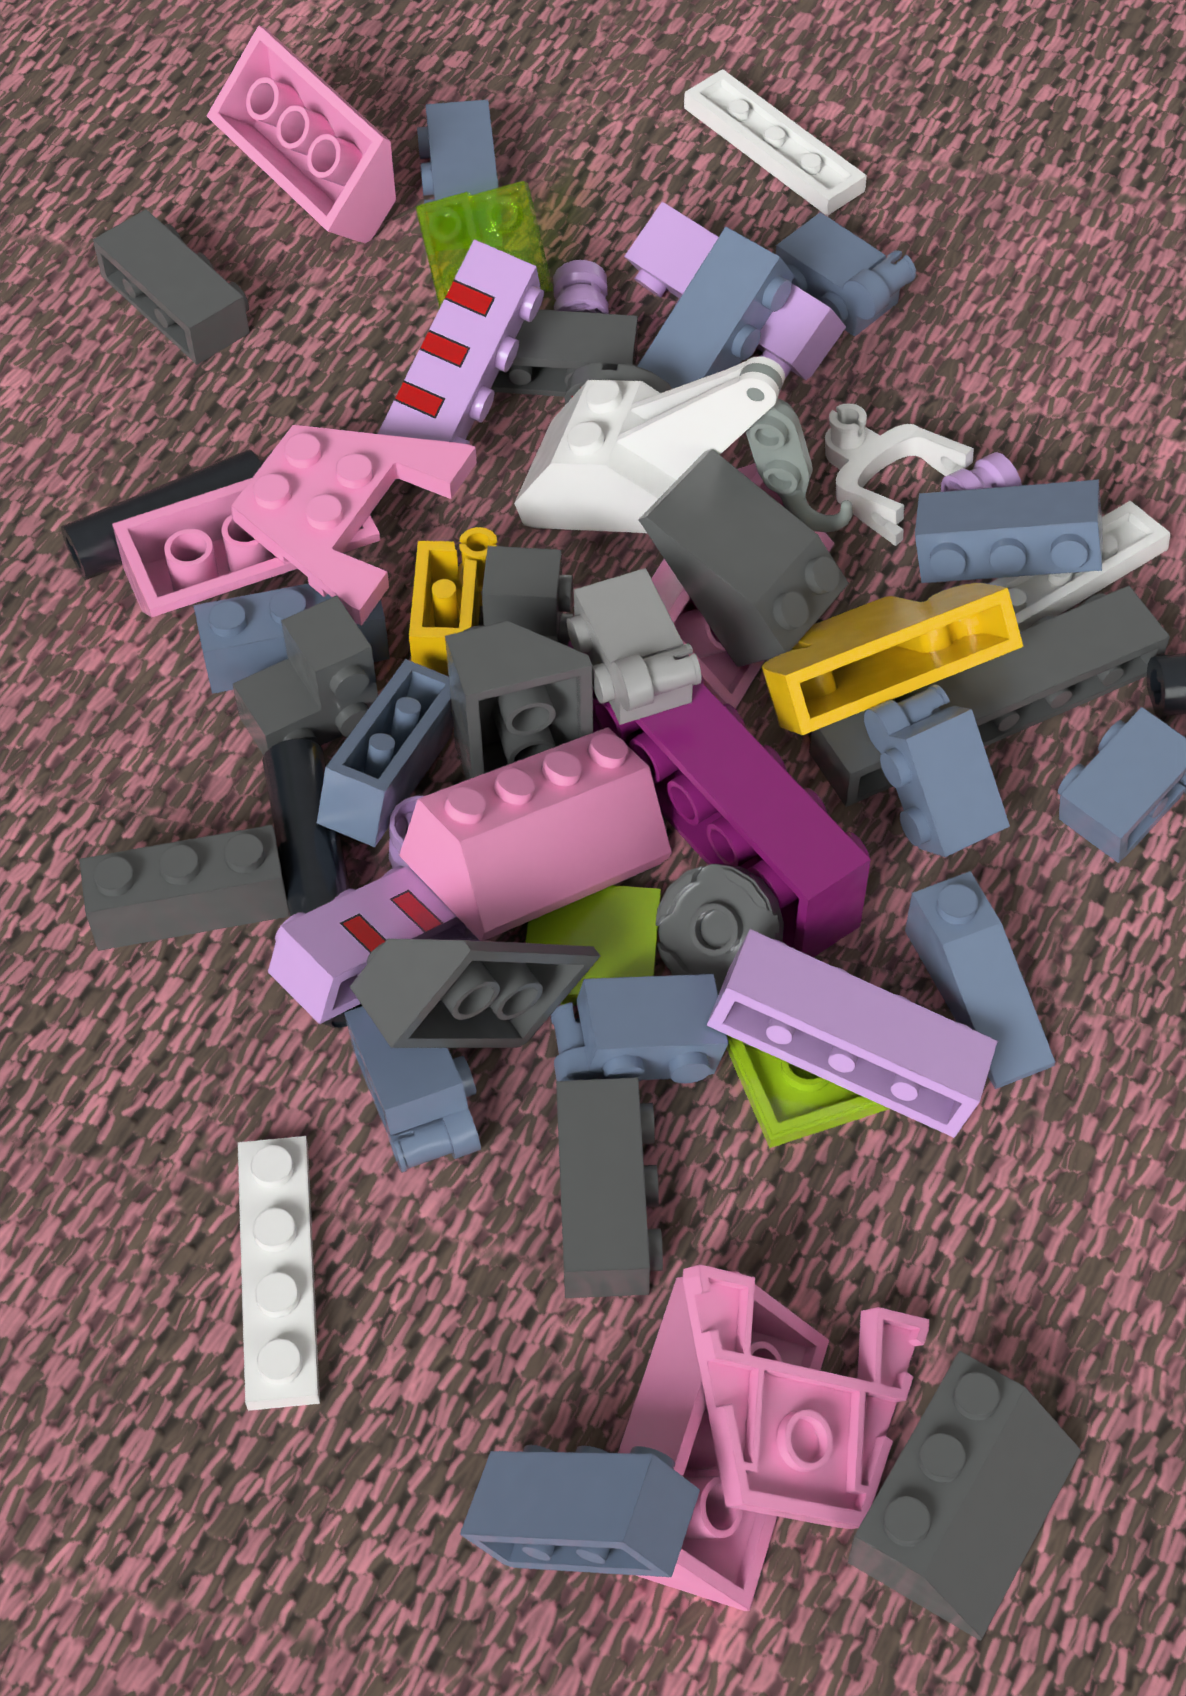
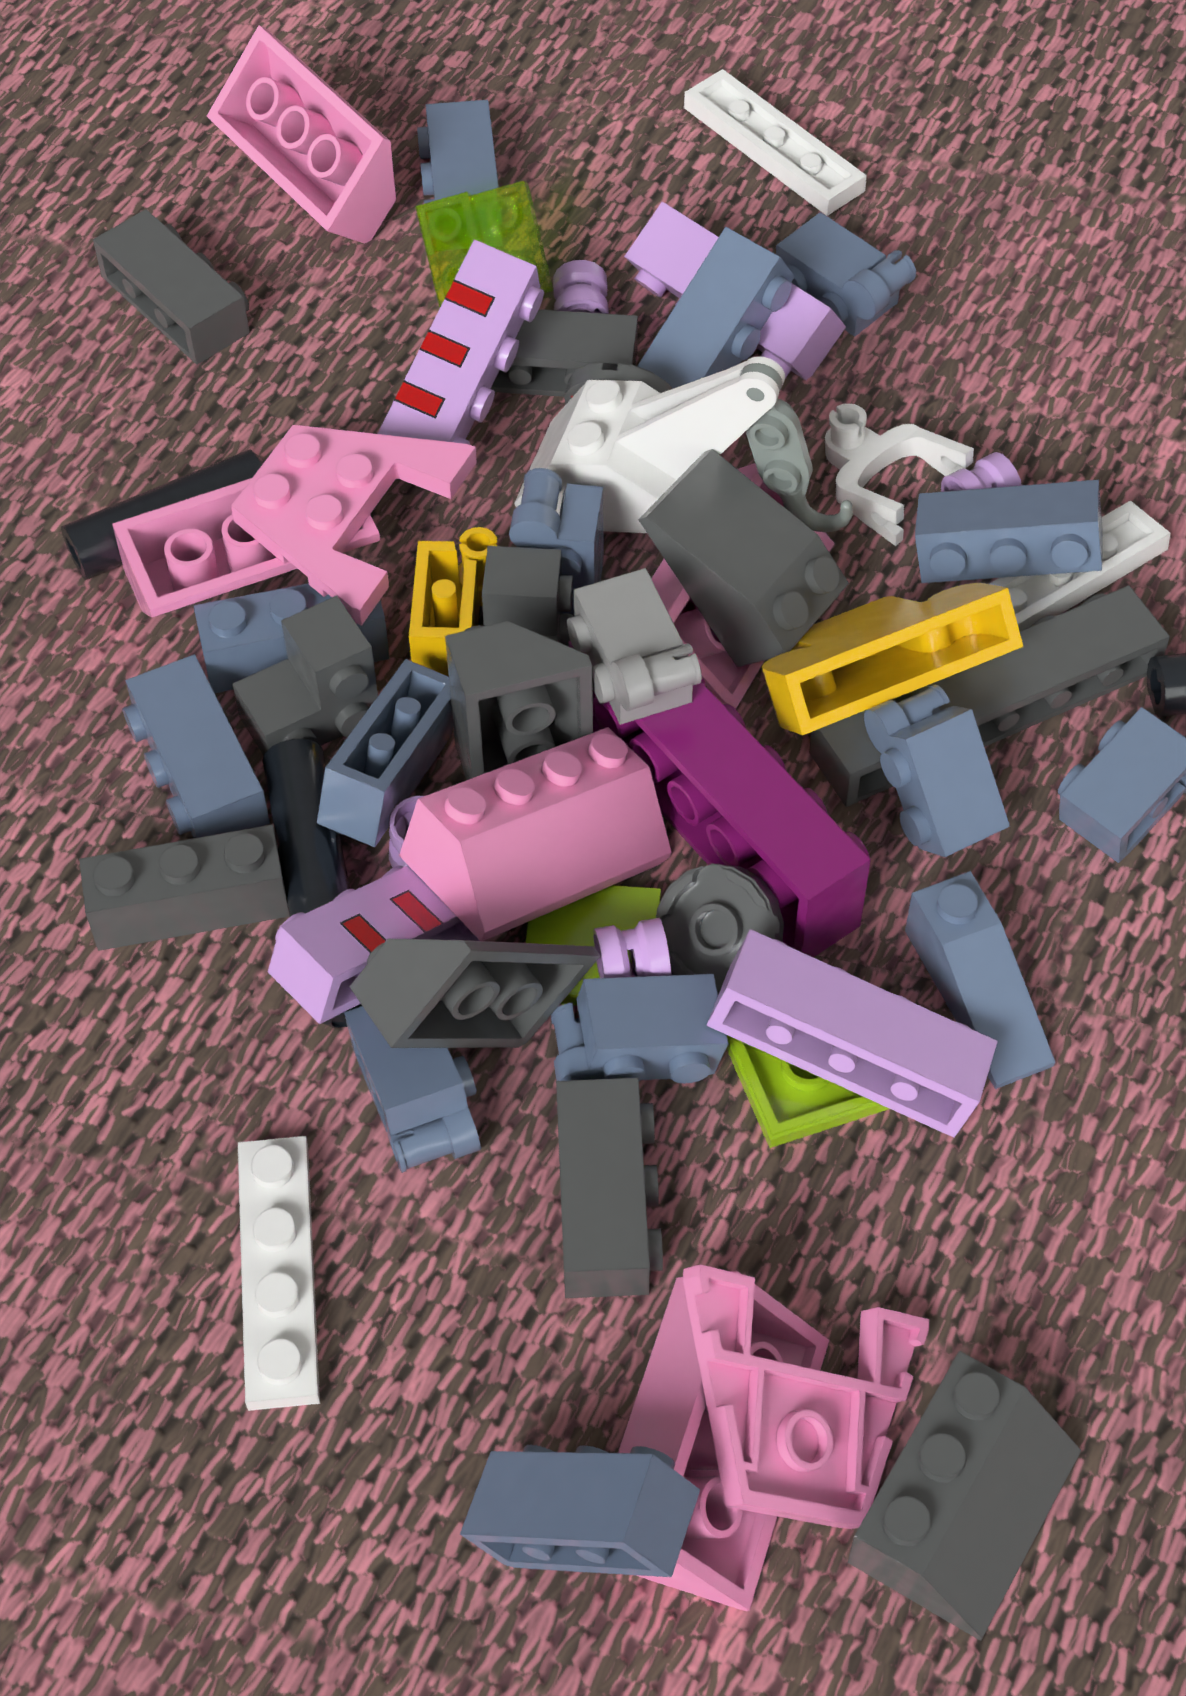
(194, 751): none -> sand blue brick
(574, 531): none -> sand blue hinge
(646, 950): none -> lavender wheel

